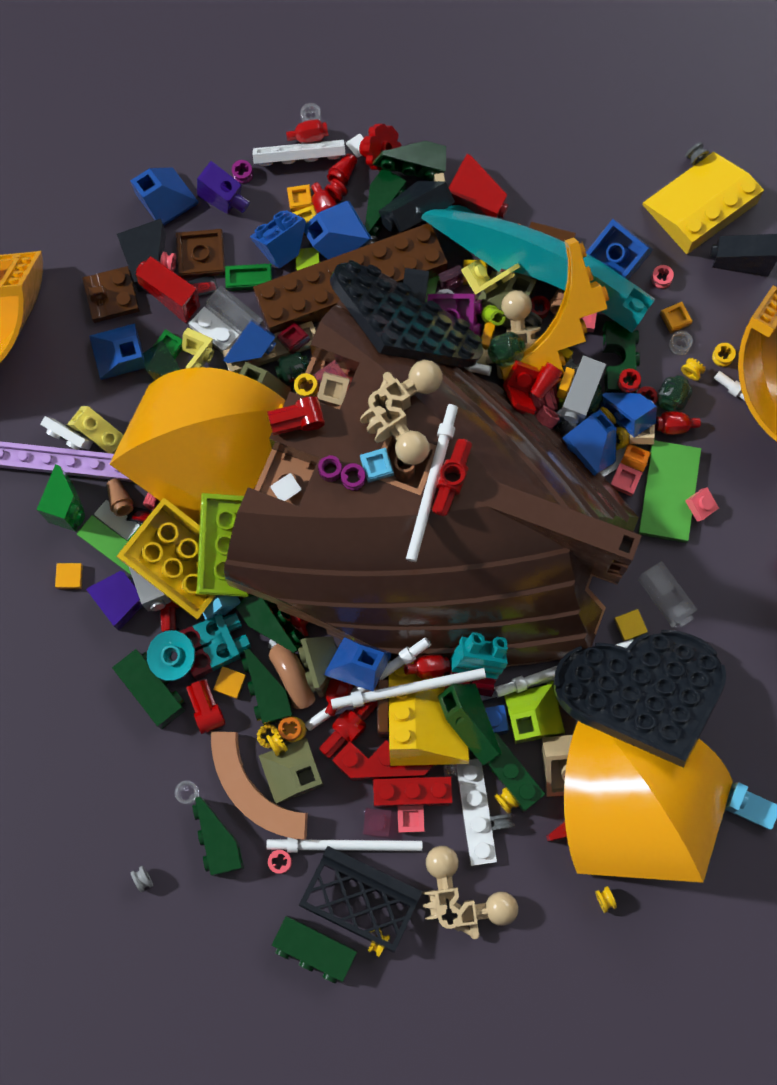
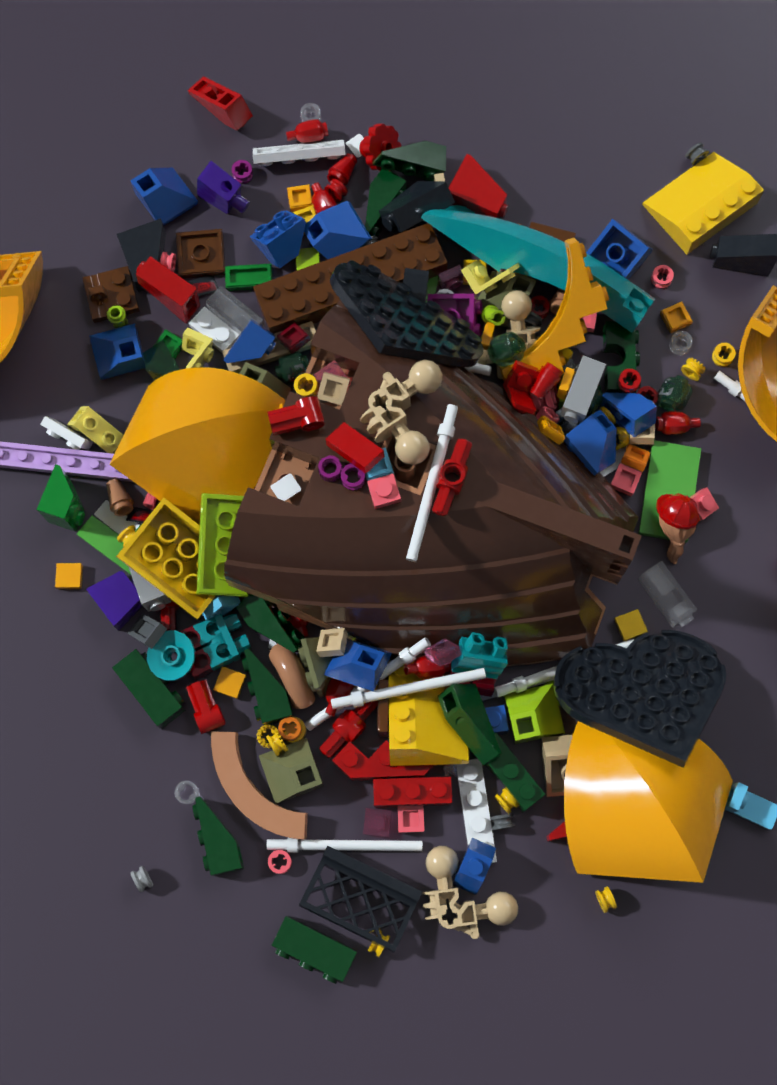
(117, 316): none -> lime pin
(126, 534): none -> yellow bush
(147, 631): none -> dark grey tile
(221, 102): none -> red slope
(332, 642): none -> tan plate
(355, 447): none -> red tile
(384, 491): none -> coral plate
(442, 652): none -> clear pink plate
(474, 866): none -> blue slope
(551, 429): none -> light orange tile
(678, 521): none -> red piece

